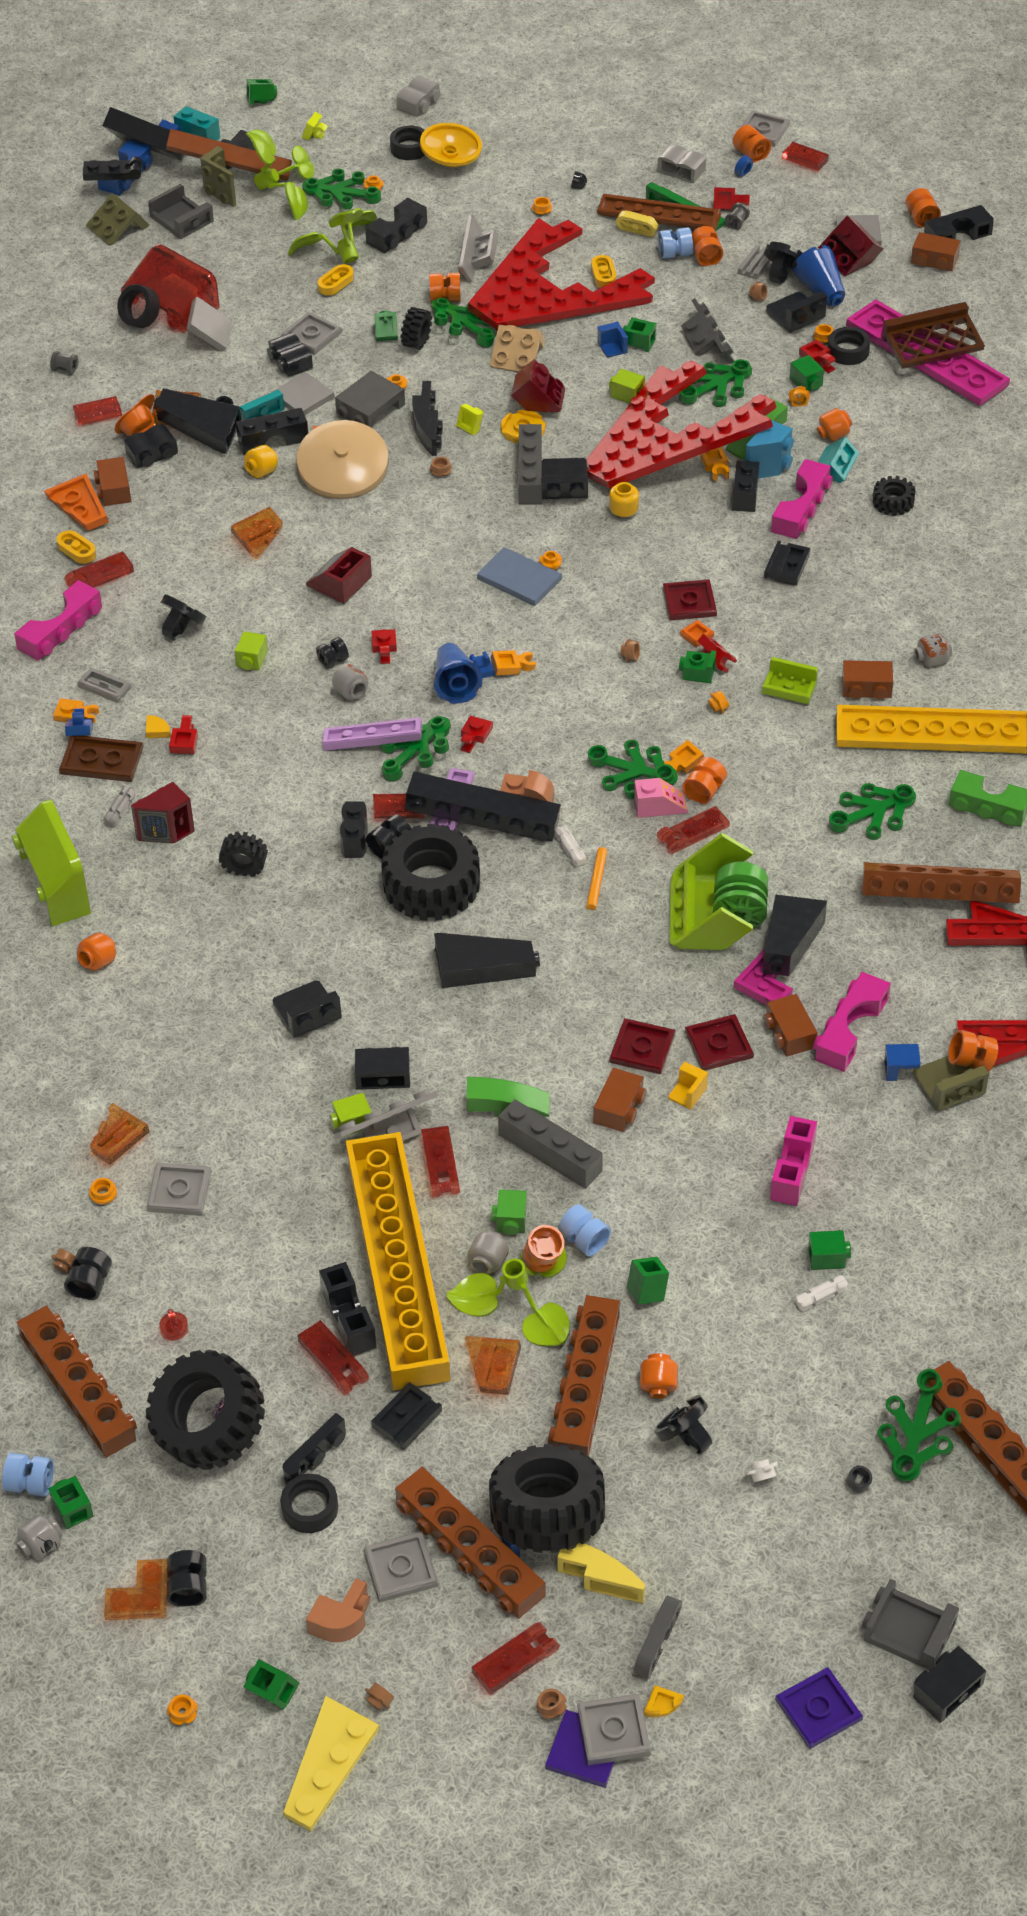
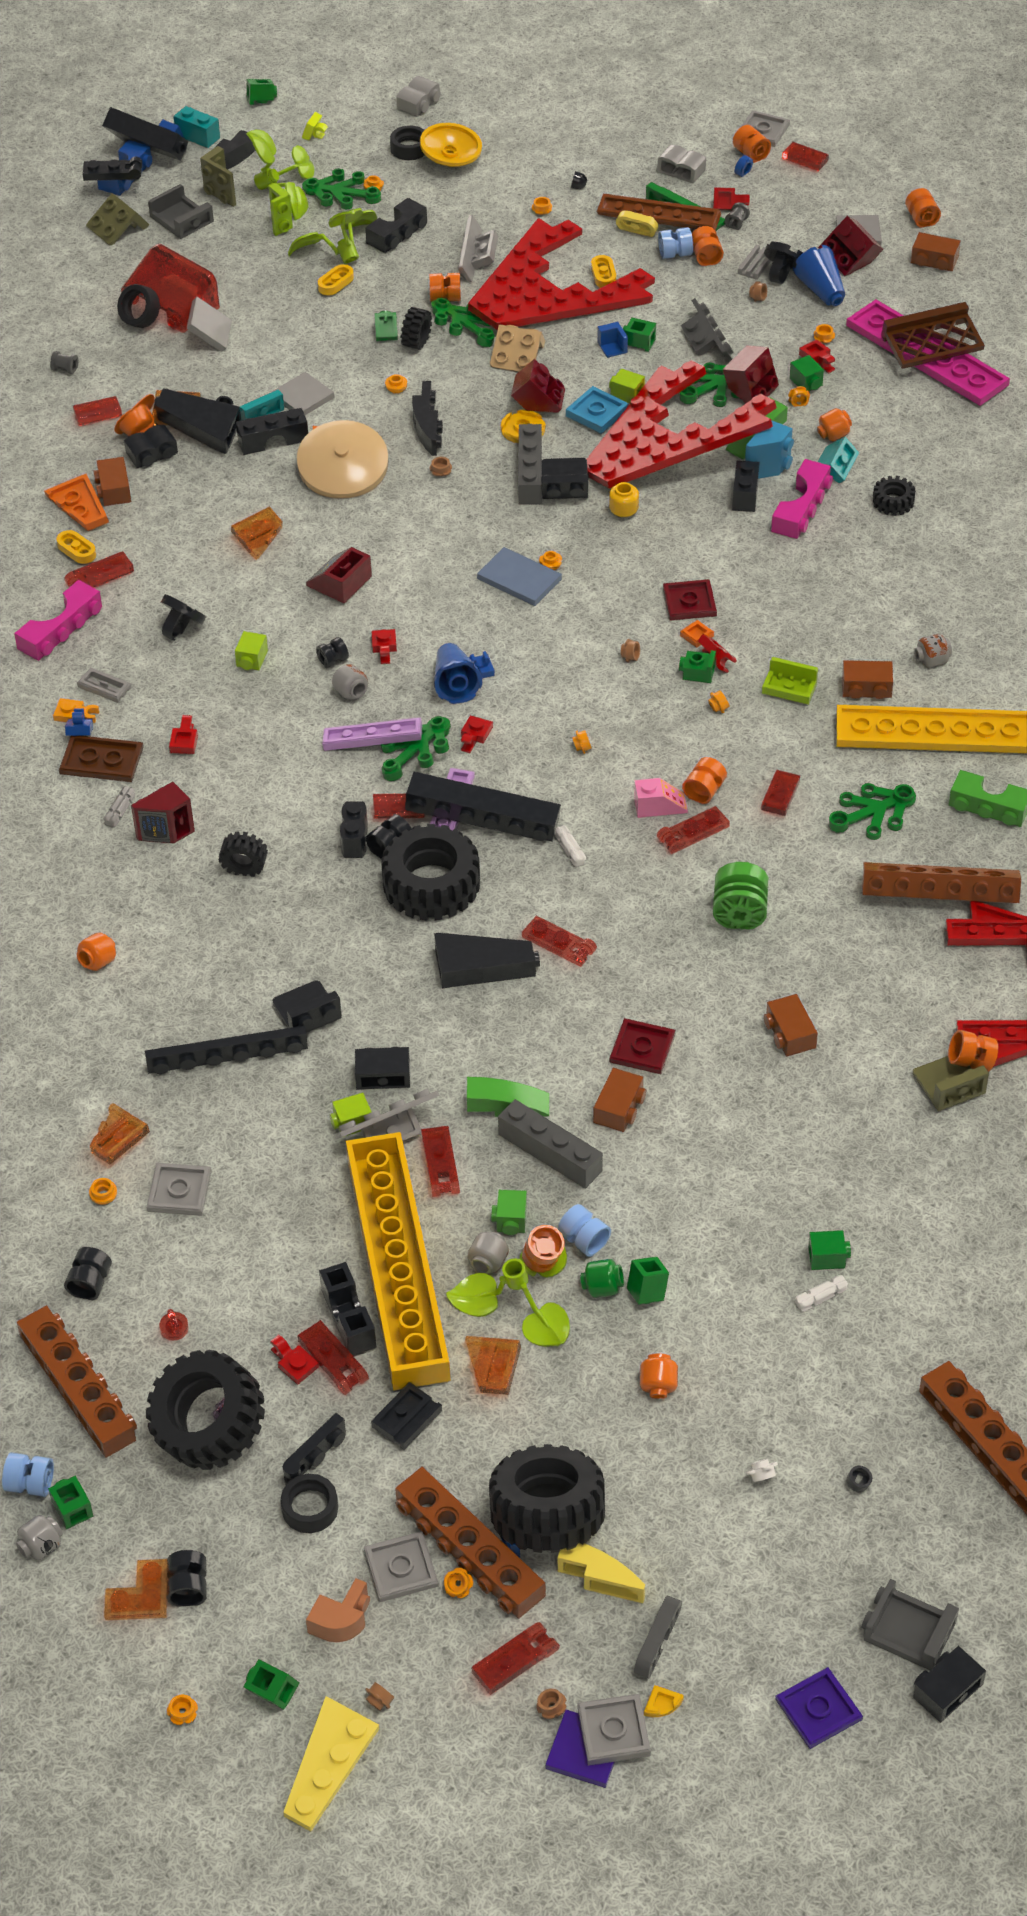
(55, 862): lime windscreen -> none
(63, 1260): medium nougat plate -> none
(157, 727): yellow tile -> none
(226, 1049): none -> black plate
(234, 155): dark orange tile -> none
(260, 461): yellow head -> none
(280, 209): none -> lime bracket
(290, 354): black brick -> none
(294, 1363): none -> red plate
(314, 332): light grey tile -> none
(368, 398): dark grey panel -> none
(451, 1579): none -> light orange plate
(469, 419): neon yellow tile -> none
(510, 663): light orange plate -> none
(533, 786): nougat brick -> none
(559, 940): none -> clear red plate
(581, 741): none -> light orange plate
(596, 409): none -> dark azure plate
(596, 878): light orange bar -> none
(599, 757): green plant -> none
(600, 1314): dark orange brick -> none
(602, 1278): none -> green head
(685, 757): light orange plate -> none
(686, 1425): black tile -> none
(690, 1086): yellow panel -> none
(692, 898): lime windscreen -> none
(716, 462): light orange plate -> none
(719, 1042): dark red tile -> none
(751, 373): none -> dark red slope
(760, 985): dark pink plate -> none
(780, 792): none -> clear red plate
(787, 563): black plate -> none
(791, 931): black slope -> none
(794, 1161): dark pink arch -> none
(798, 310): black bracket -> none
(849, 356): black tyre -> none
(864, 998): dark pink arch -> none
(900, 1057): blue panel -> none
(918, 1431): green plant -> none
(971, 221): black arch -> none

